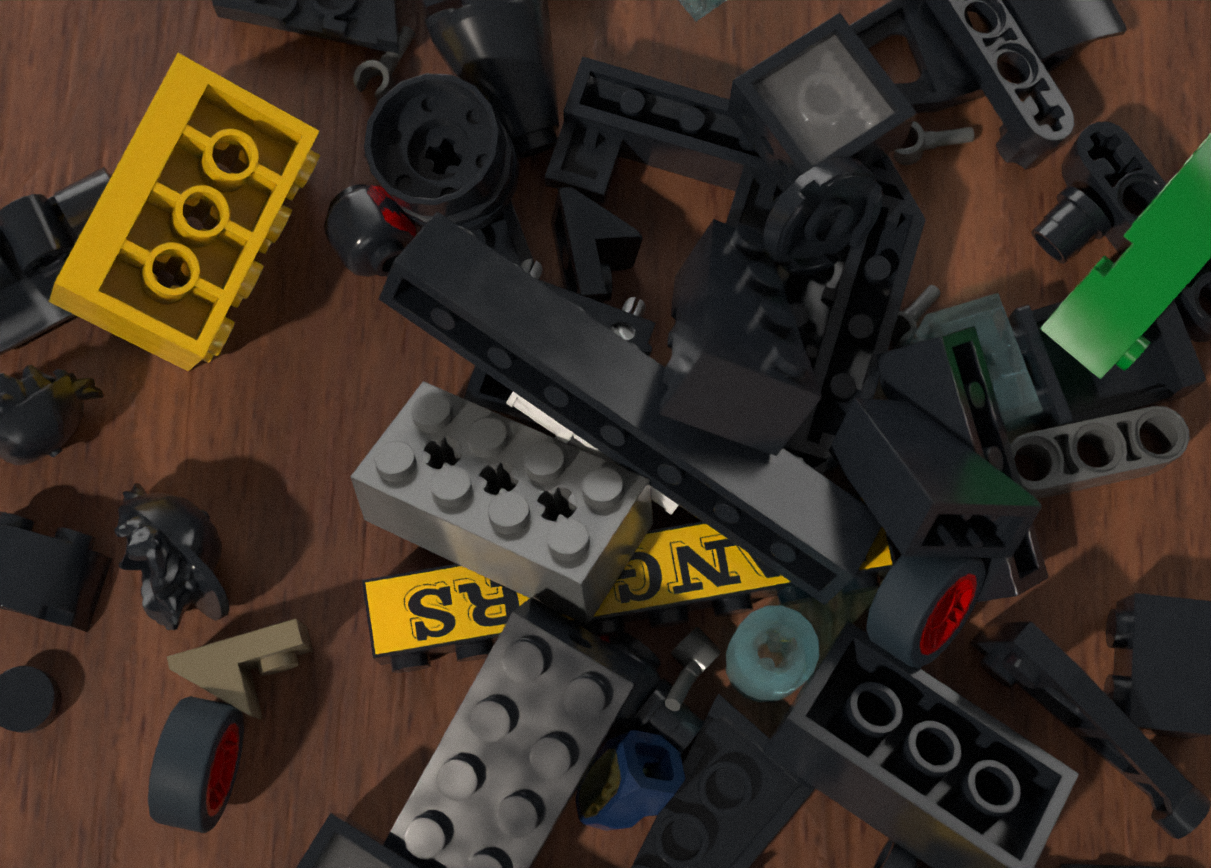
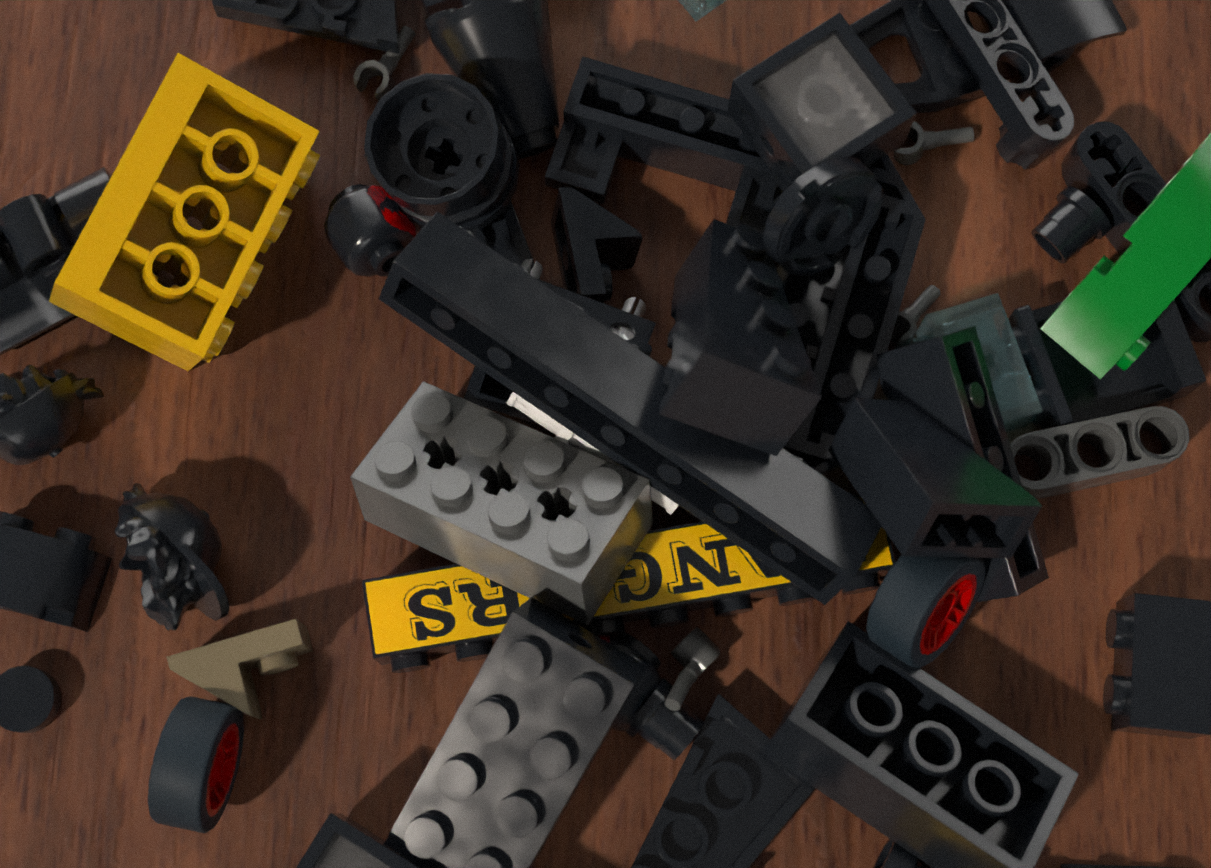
(629, 781): dark blue rock -> none
(783, 632): clear light blue piece -> none
(1033, 661): black plate -> none

